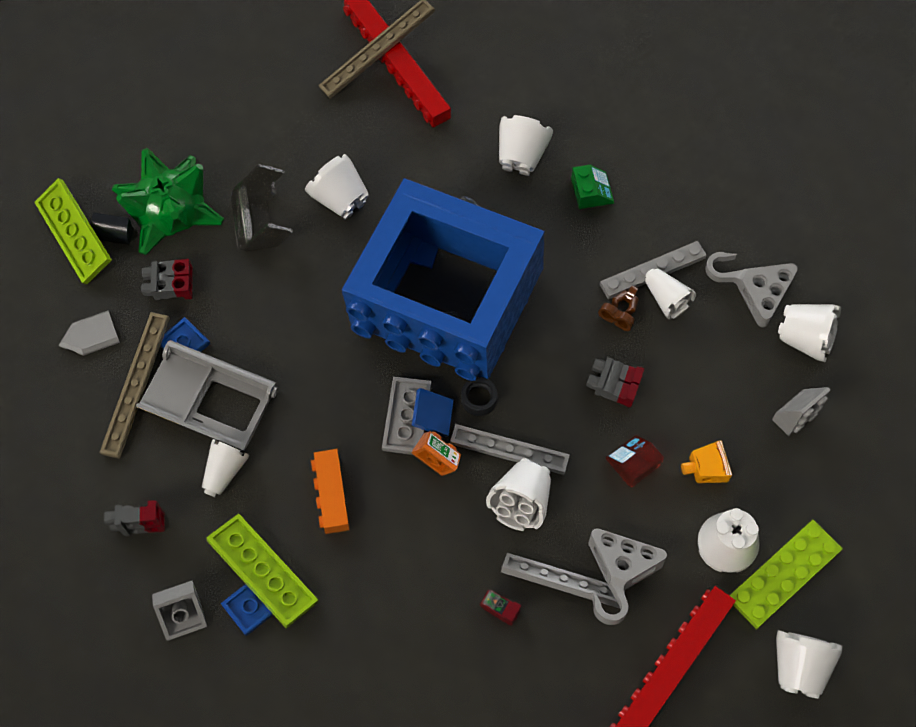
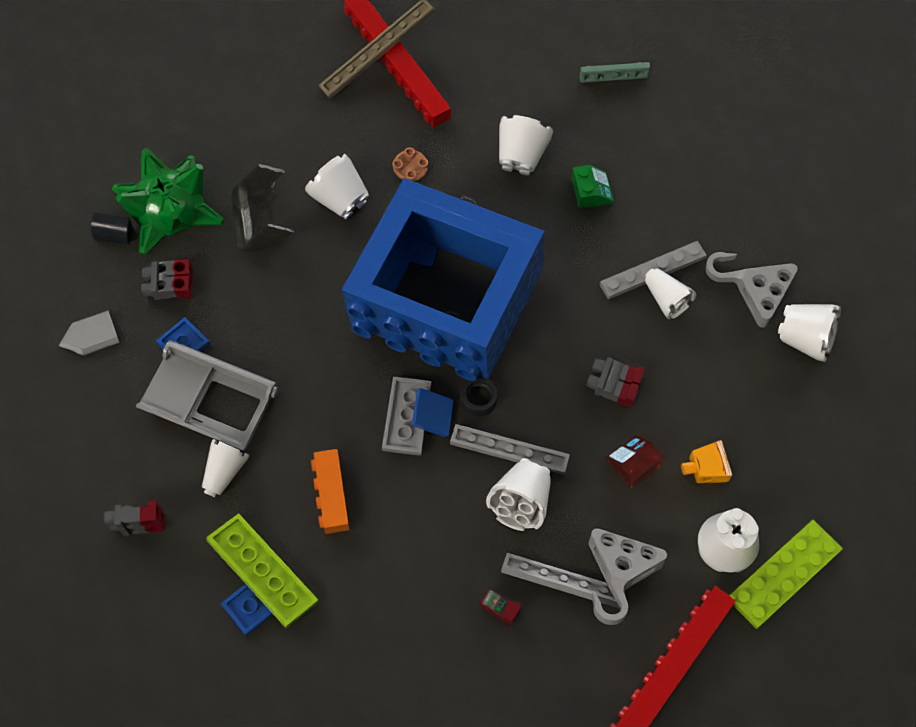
(72, 231): lime plate -> none
(134, 385): dark tan tile -> none
(179, 610): light grey slope -> none
(410, 164): none -> nougat dish
(436, 453): orange slope -> none
(614, 72): none -> sand green plate
(622, 319): reddish brown piece -> none
(801, 409): light grey slope -> none
(805, 663): white cone -> none

